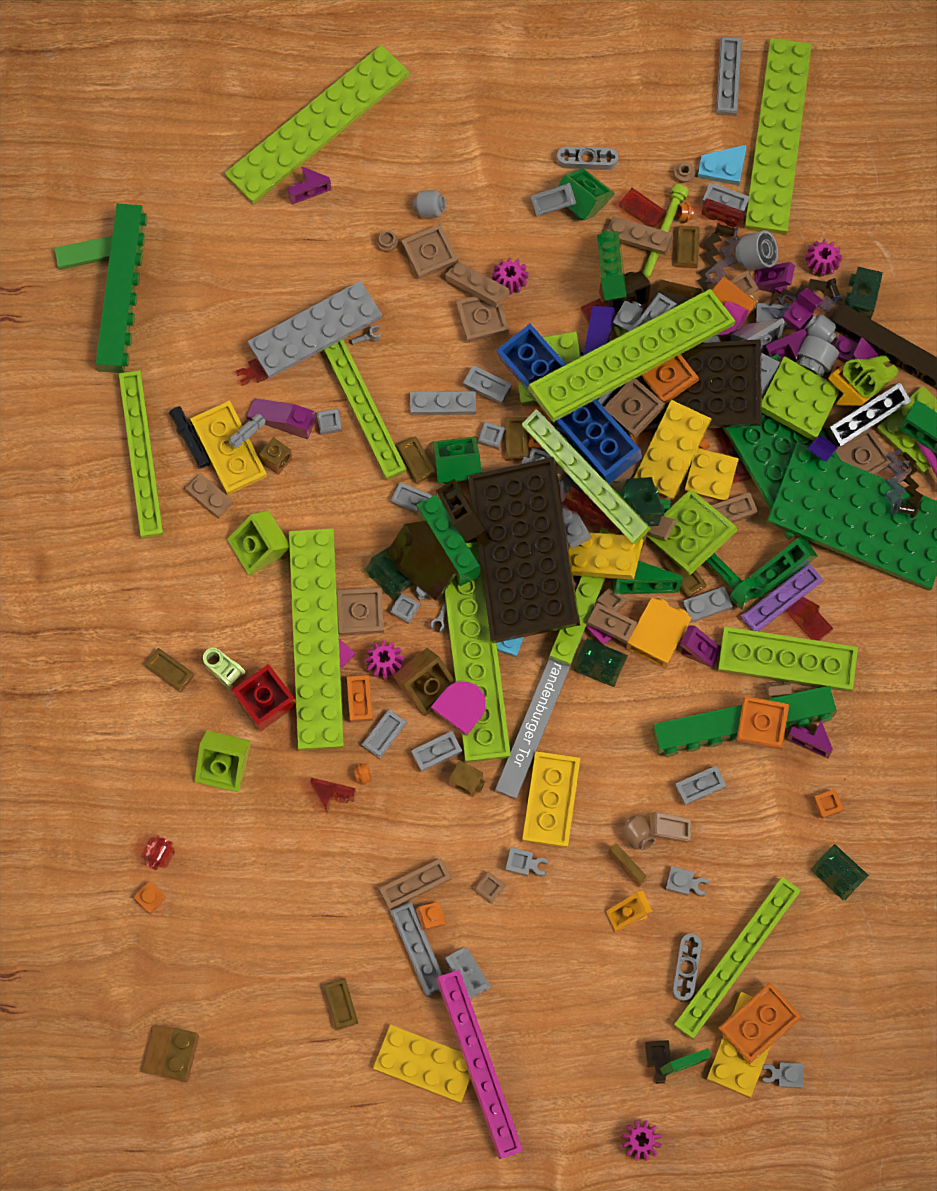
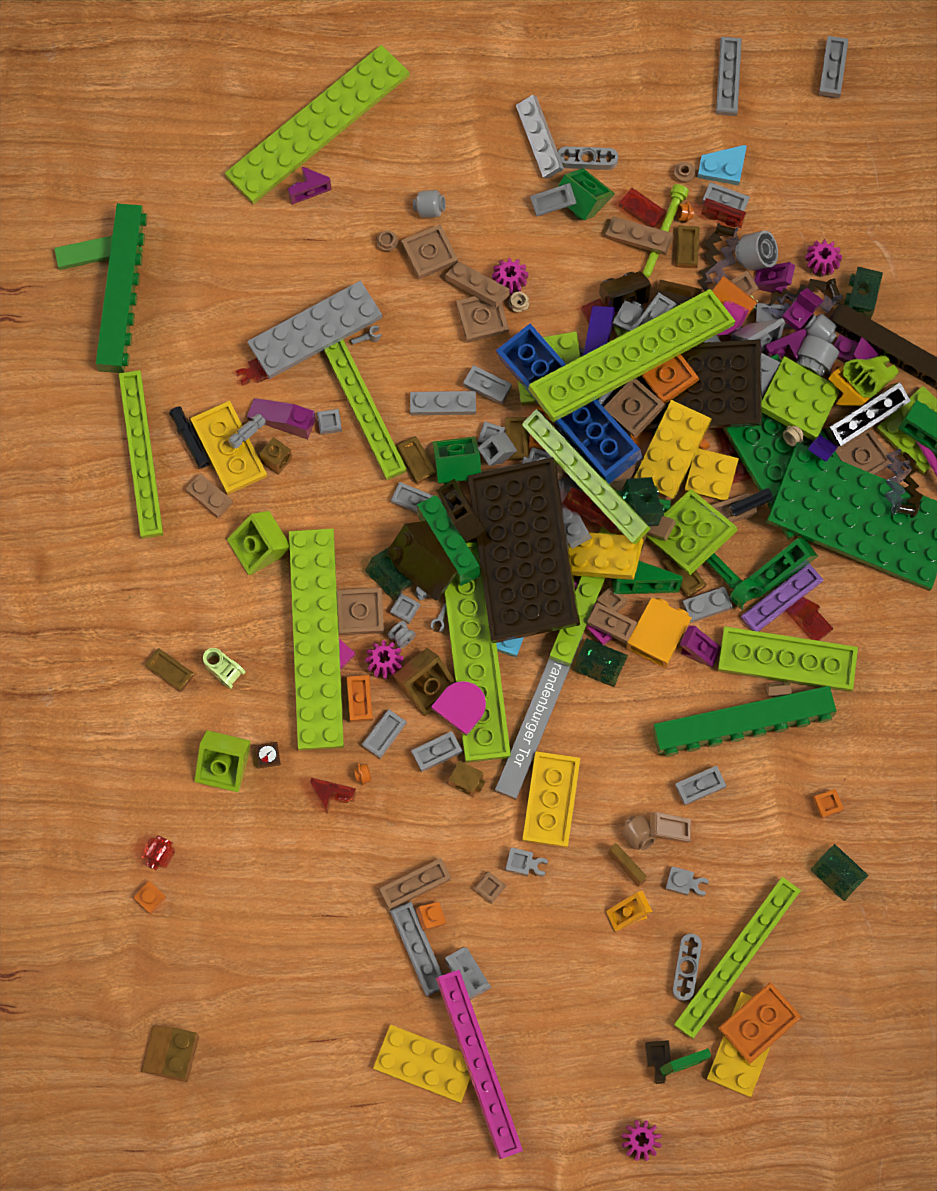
(264, 697): red brick -> none
(267, 755): none -> tile
(340, 1004): pearl gold tile -> none
(401, 634): none -> light grey wheel
(497, 449): none -> light grey brick
(518, 296): none -> tan plate
(539, 137): none -> light grey plate
(611, 265): green brick -> none
(751, 502): none -> black axle
(762, 722): orange tile -> none
(778, 136): lime plate -> none
(788, 1075): light grey plate -> none
(793, 435): none -> tan plate
(817, 743): magenta slope -> none
(833, 66): none -> light grey plate

